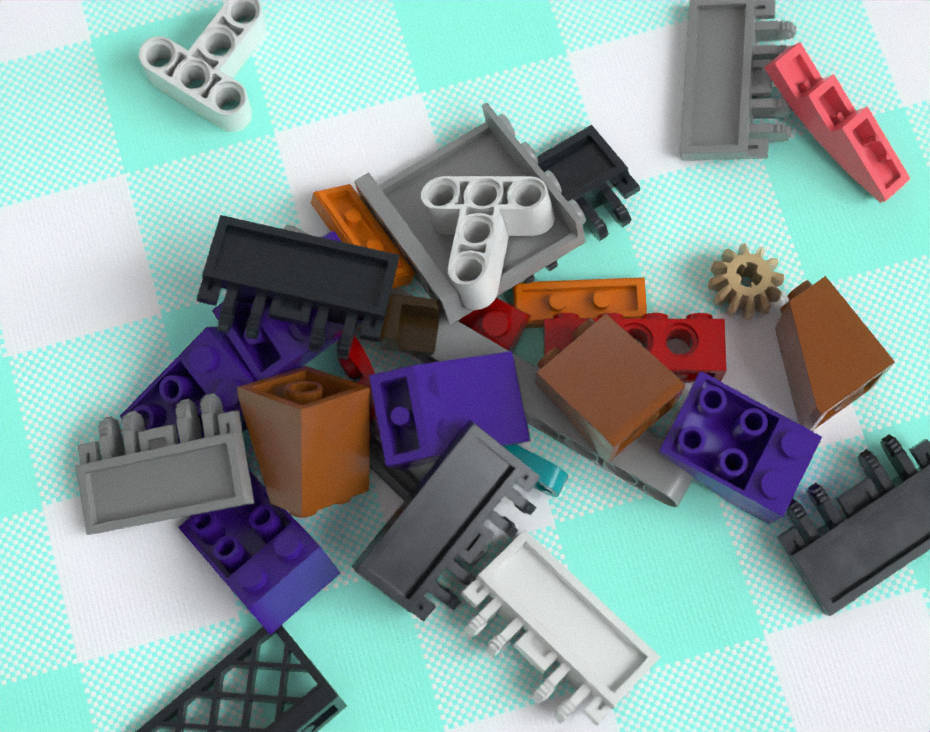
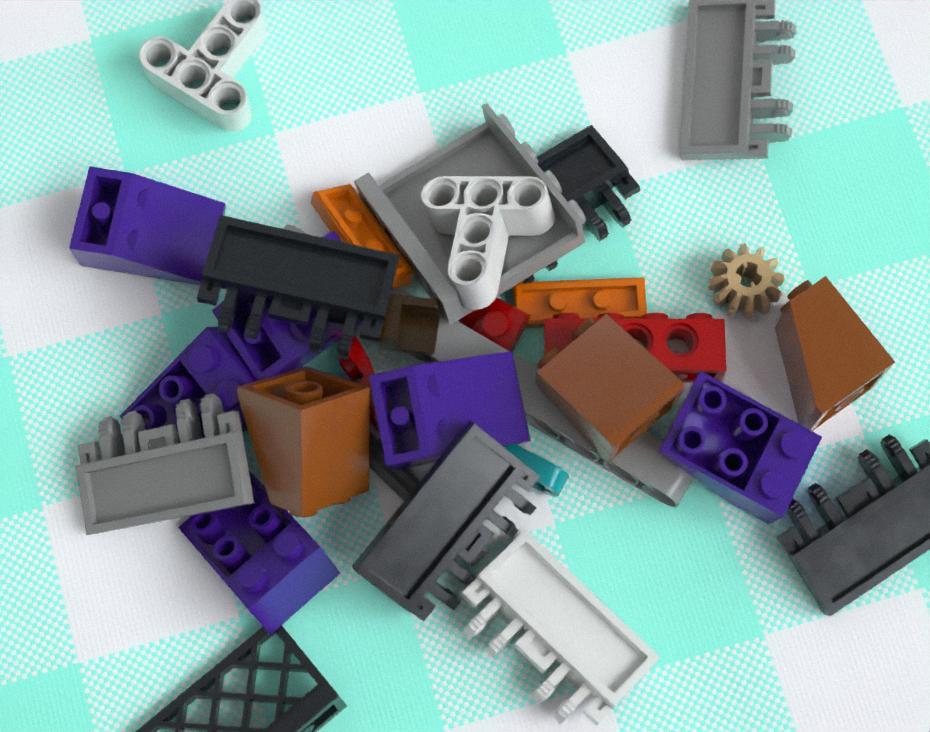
(143, 227): none -> dark purple slope
(845, 133): coral slope -> none

